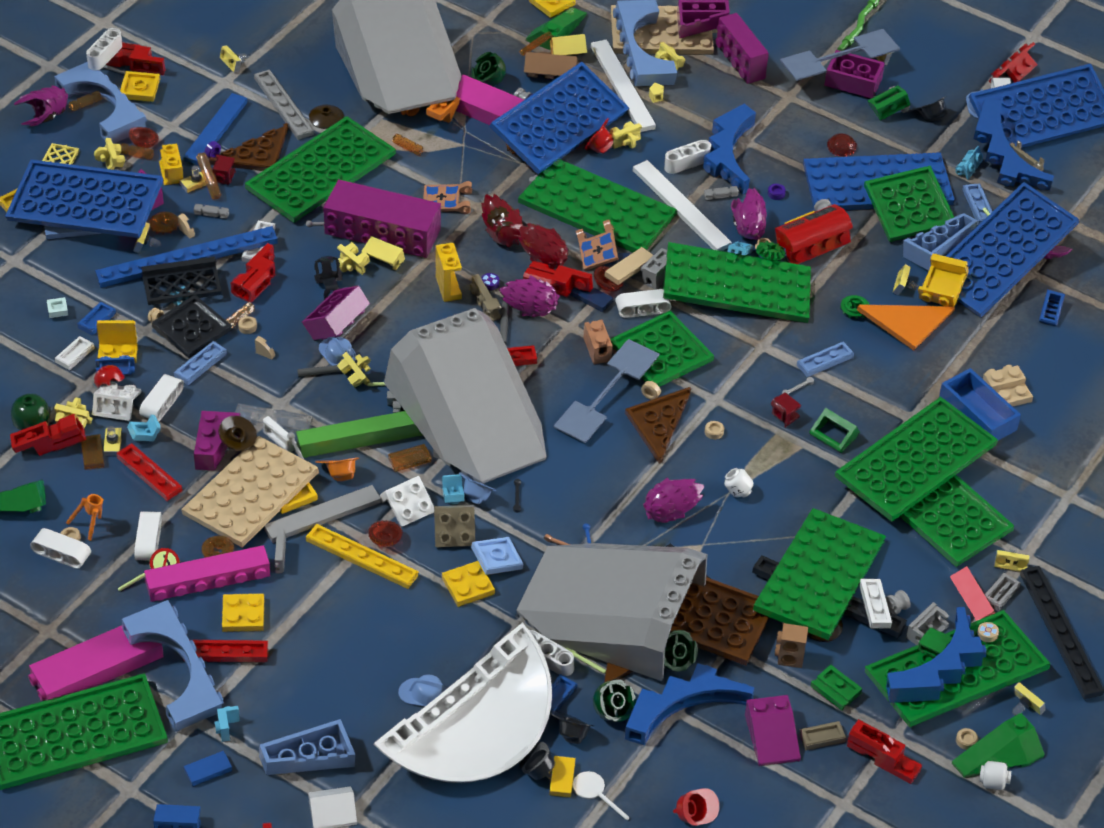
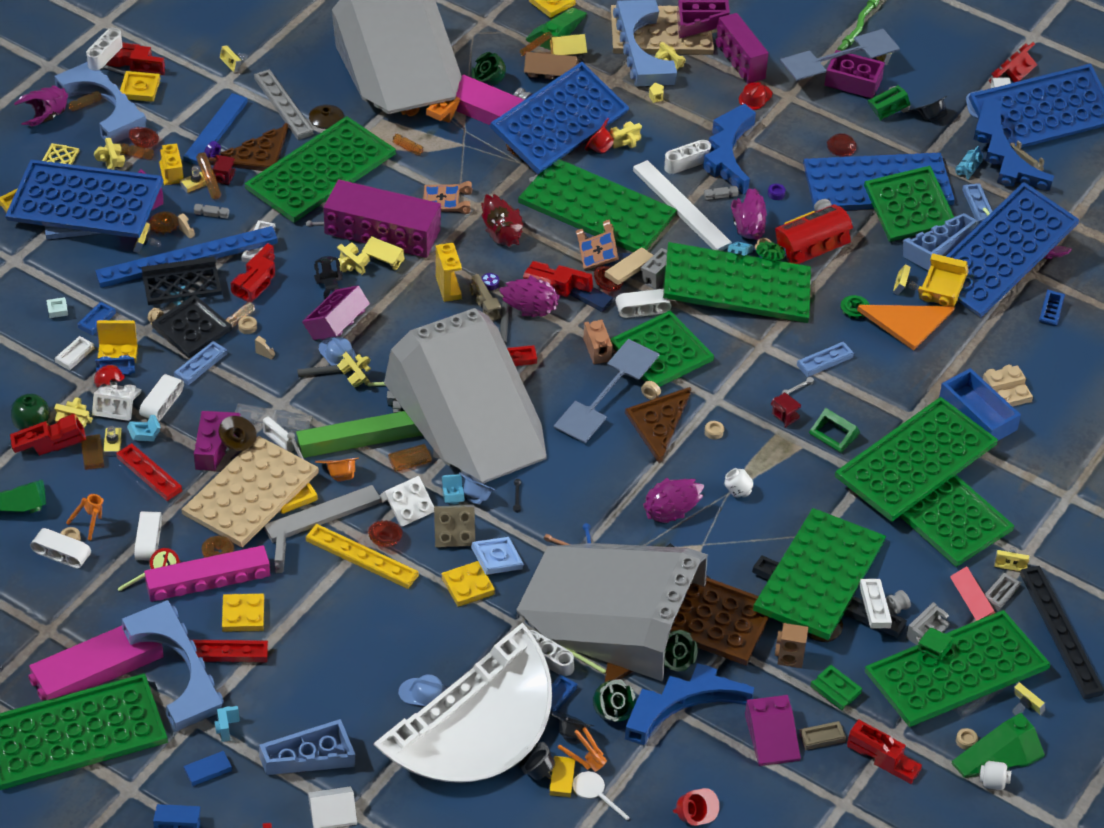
(543, 245): dark red head -> none
(594, 757): none -> orange plant
(622, 84): white tile -> none
(755, 95): none -> red piece
(928, 680): blue arch -> none
(988, 632): tan tile -> none

